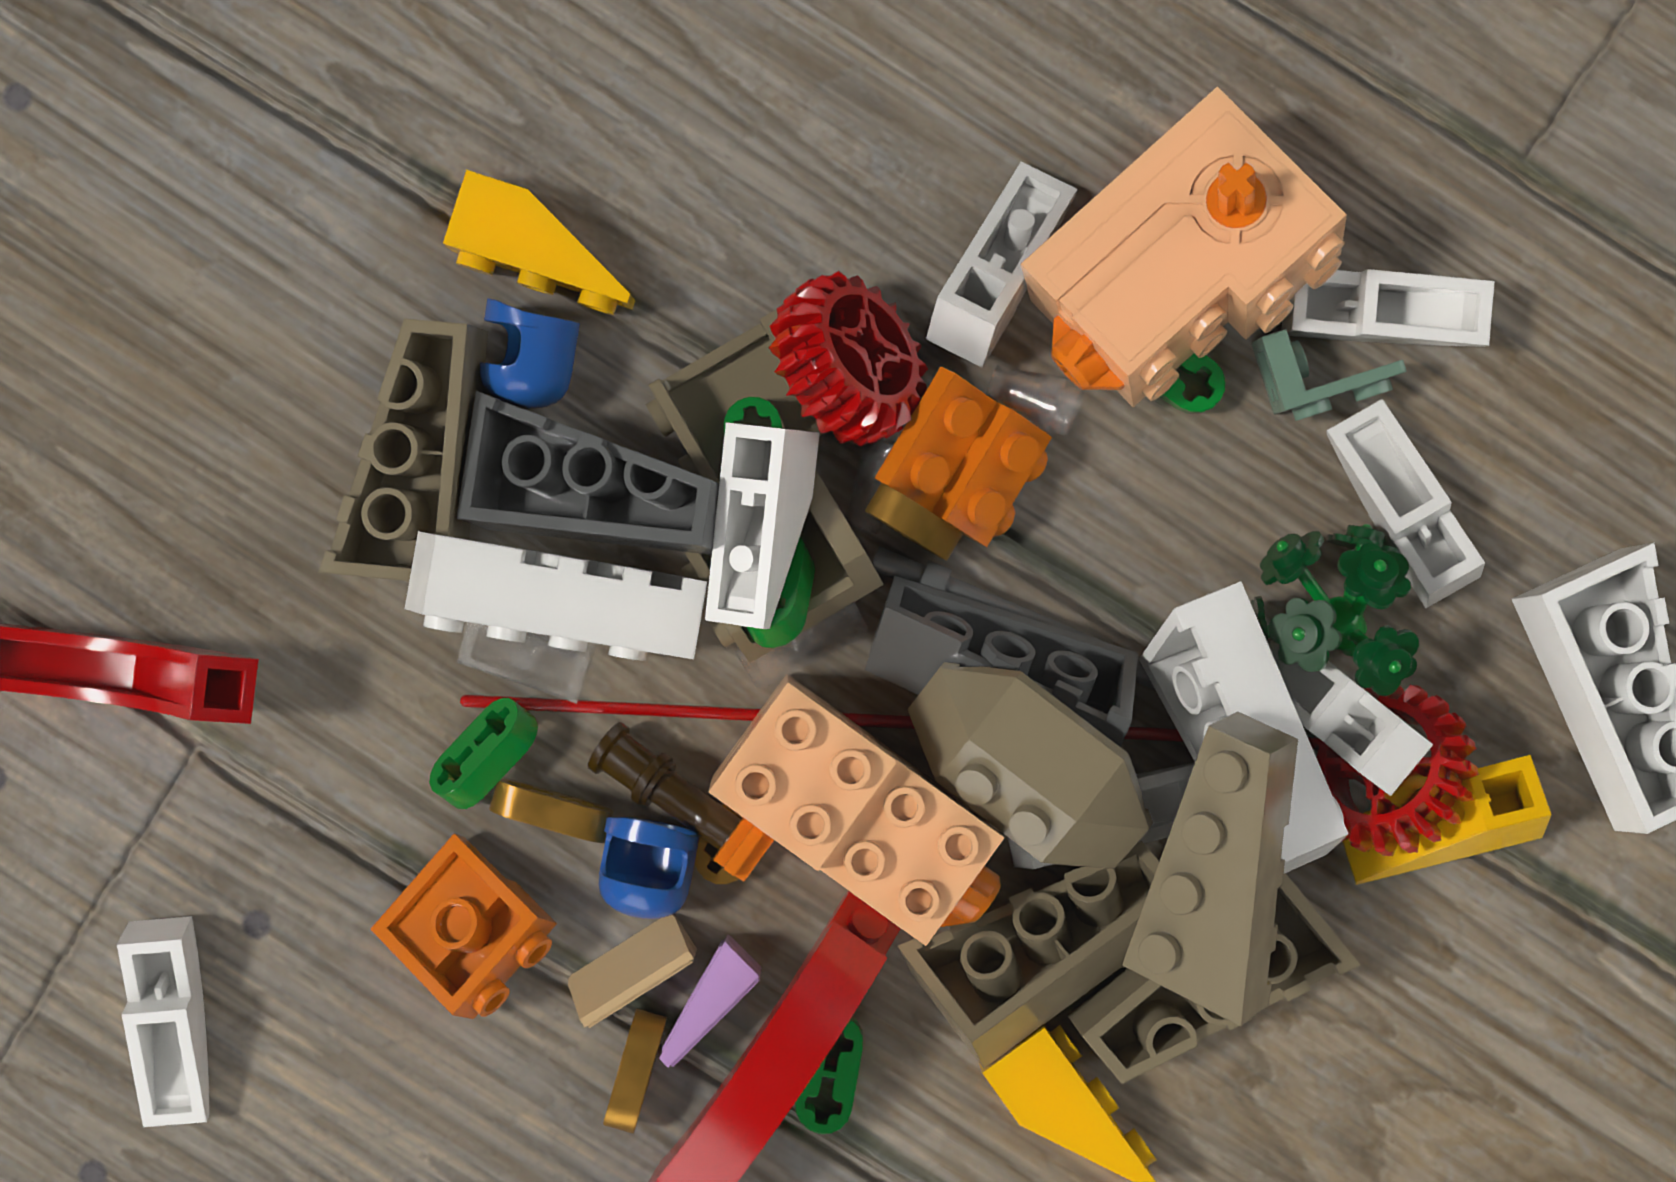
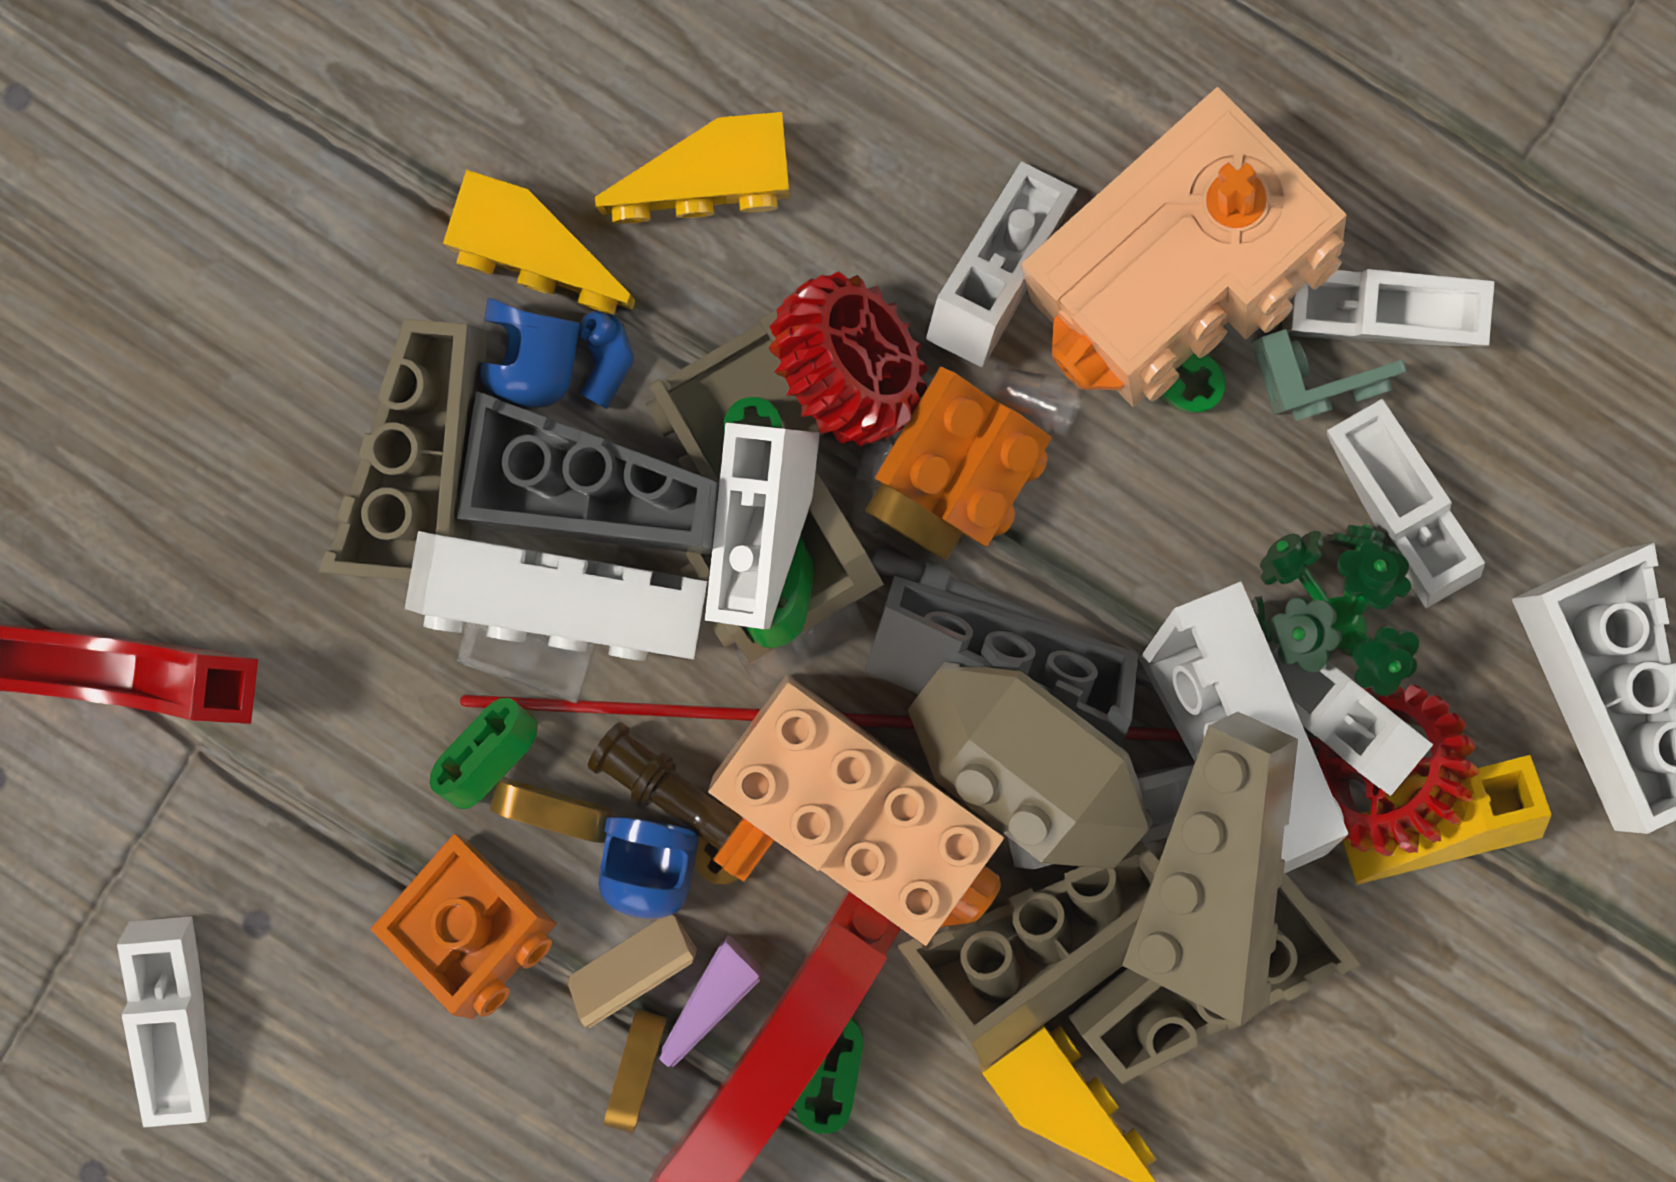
(610, 353): none -> blue arm
(718, 165): none -> yellow slope

